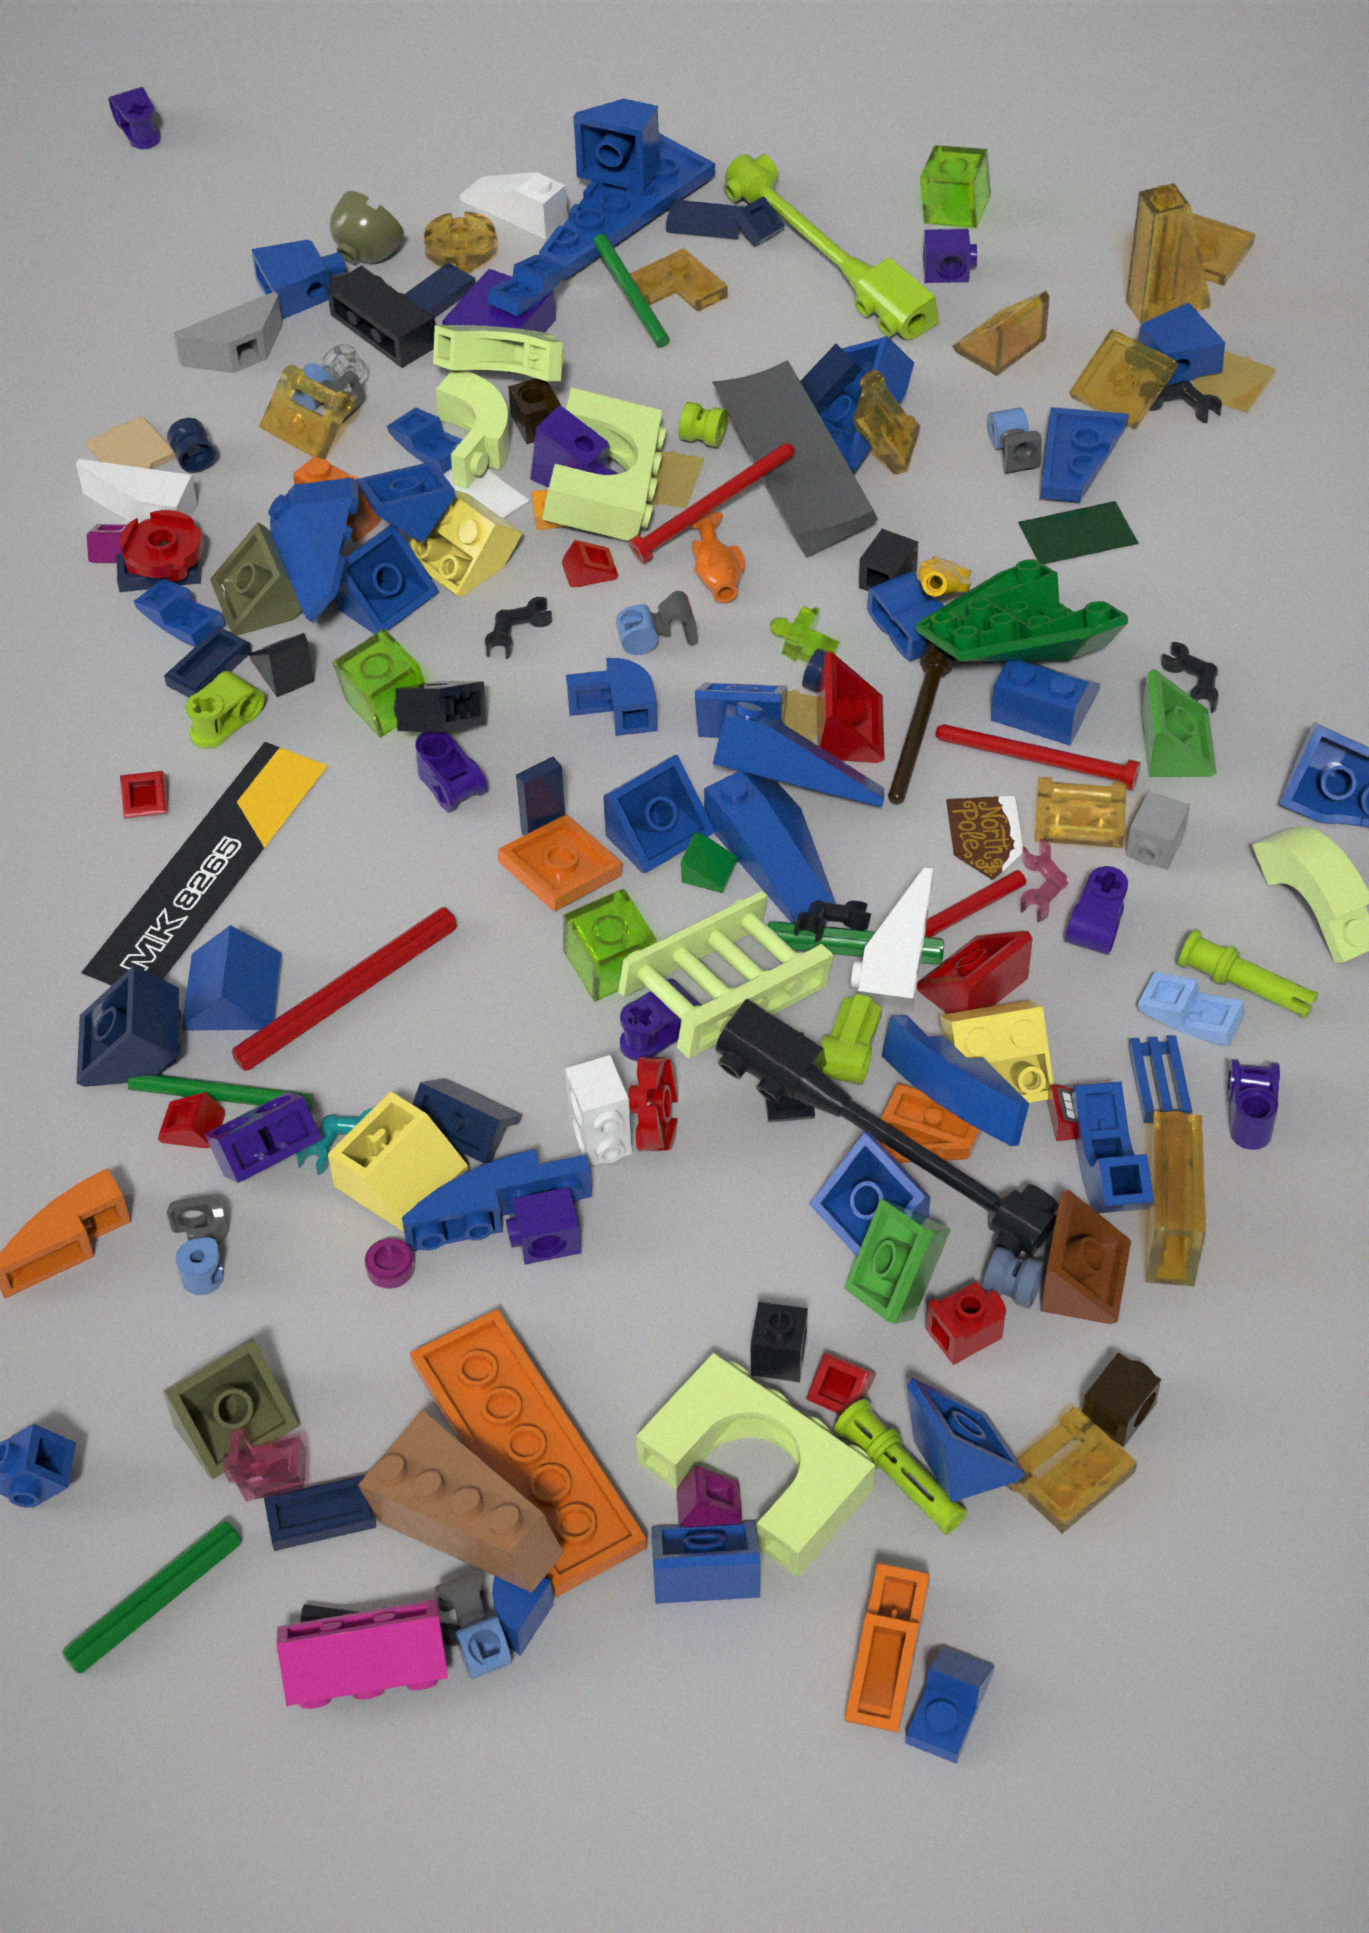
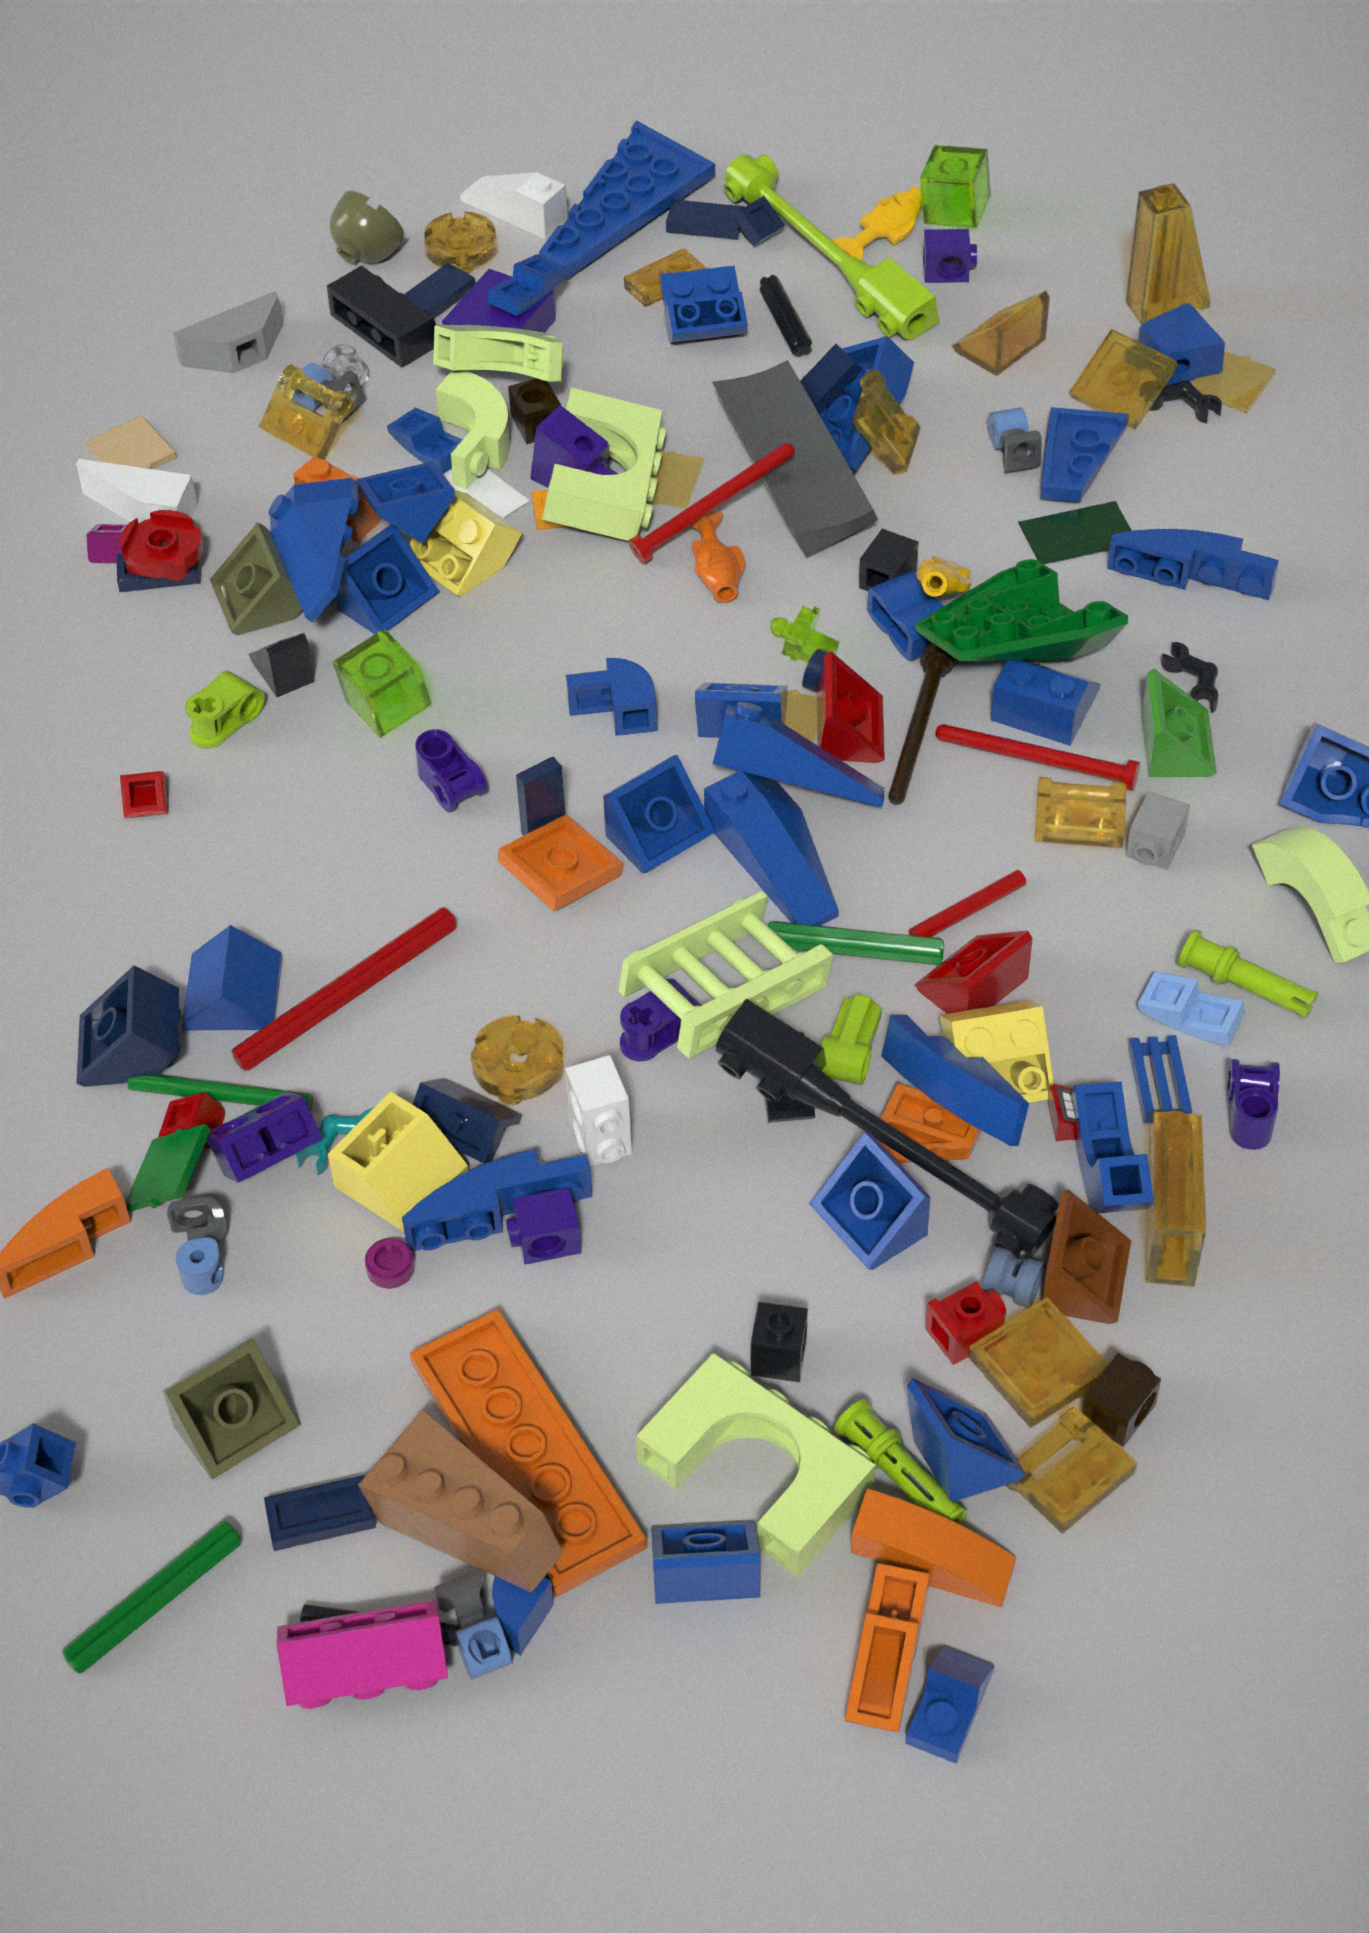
(135, 115): dark purple piece -> none
(167, 1168): none -> green piece
(176, 613): blue slope -> none
(191, 445): dark blue wheel -> none
(207, 865): black sticker -> none
(212, 656): dark blue tile -> none
(265, 1468): clear pink bracket -> none
(296, 274): blue torso -> none
(440, 706): black brick -> none
(506, 618): black arm -> none
(521, 1080): none -> clear yellow plate
(588, 564): red slope -> none
(601, 937): clear neon green head -> none
(618, 143): blue slope -> none
(631, 290): green bar -> none
(640, 627): leg -> none
(653, 1104): red plate -> none
(702, 304): none -> blue brick
(703, 424): lime wheel -> none
(707, 864): green slope -> none
(708, 1499): magenta slope -> none
(785, 315): none -> black axle
(839, 1384): red slope -> none
(851, 915): black arm -> none
(890, 218): none -> yellow animal
(895, 950): white slope -> none
(896, 1262): bright green slope -> none
(932, 1544): none -> orange slope
(985, 832): sticker -> none
(1038, 1362): none -> clear yellow plate
(1055, 880): clear pink arm -> none
(1099, 911): dark purple piece -> none
(1202, 556): none -> blue slope
(1221, 247): clear yellow plate -> none

